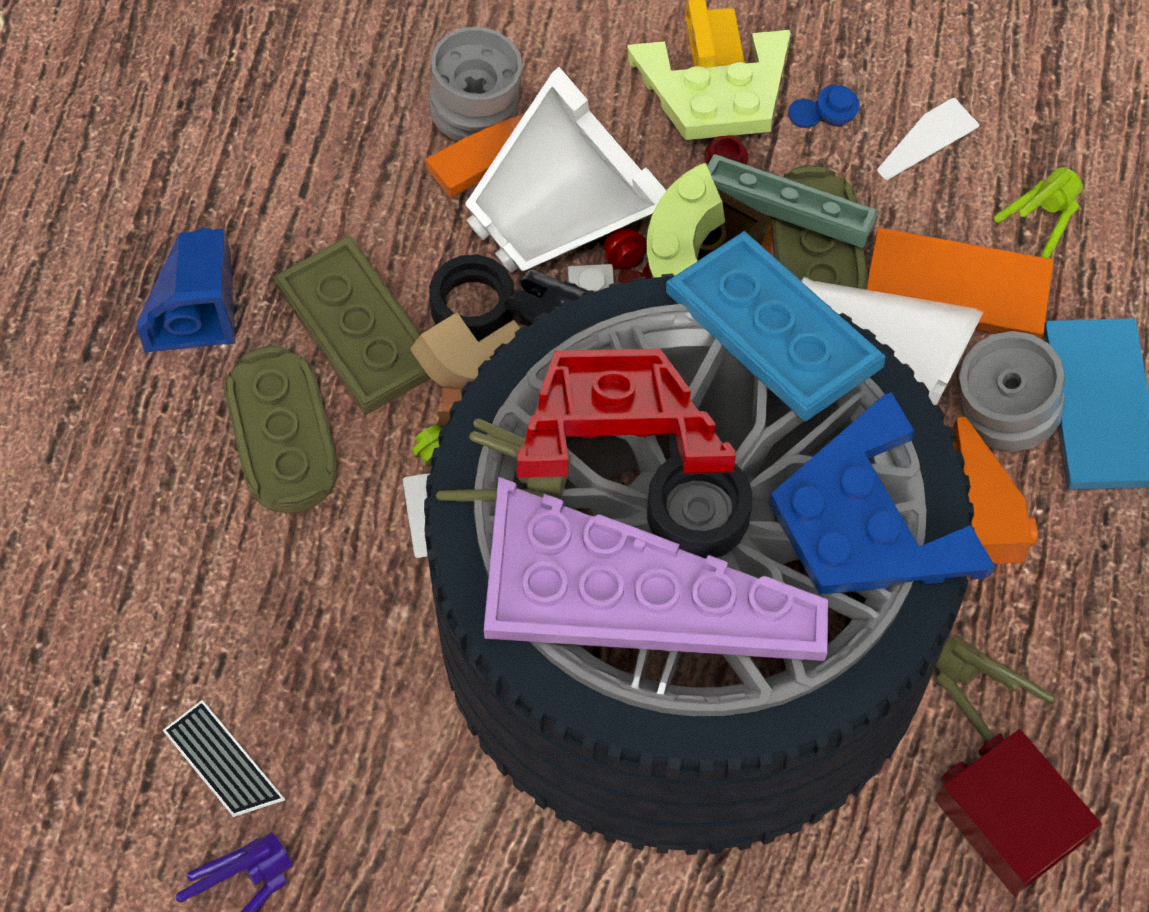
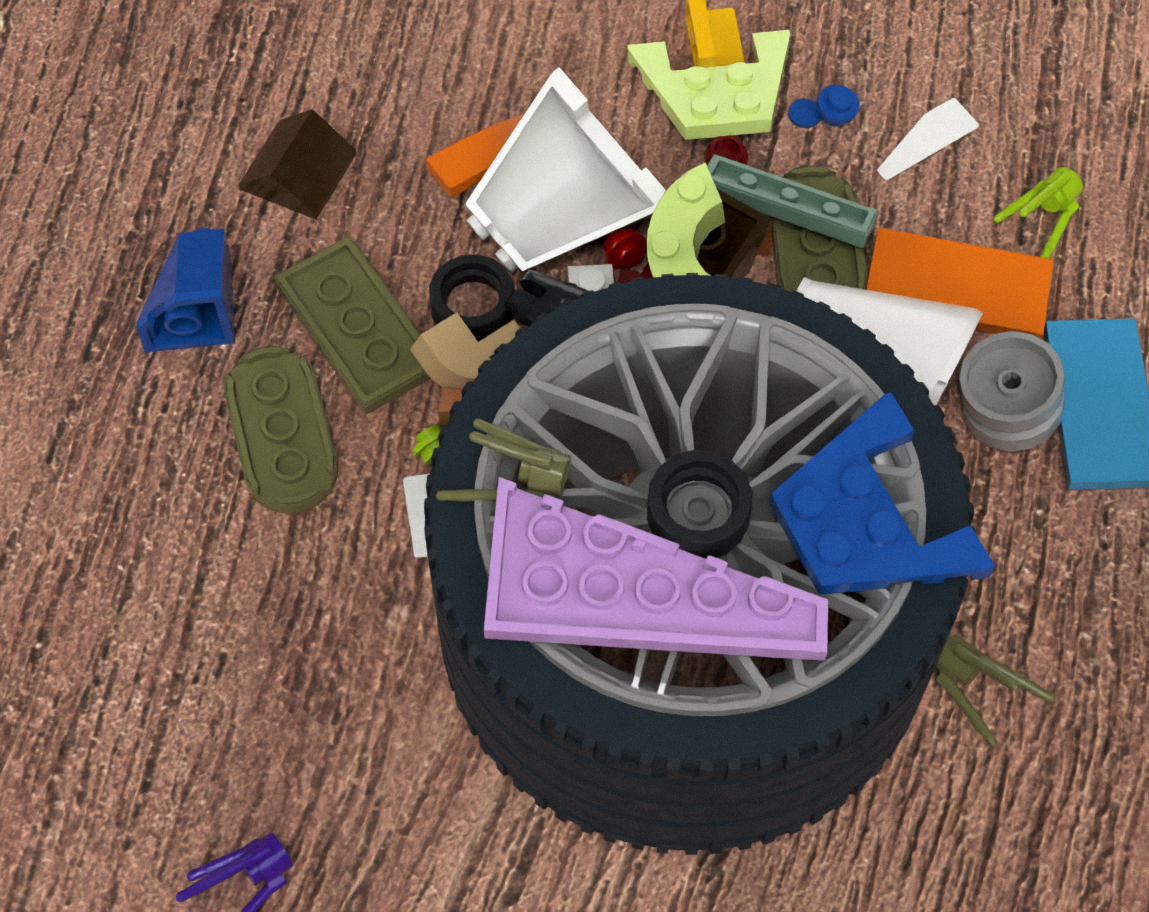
(221, 761): sticker -> none
(299, 164): none -> dark brown slope
(473, 81): light grey wheel -> none
(617, 395): red wing -> none
(775, 325): dark azure tile -> none
(998, 505): orange slope -> none
(1016, 810): dark red brick -> none

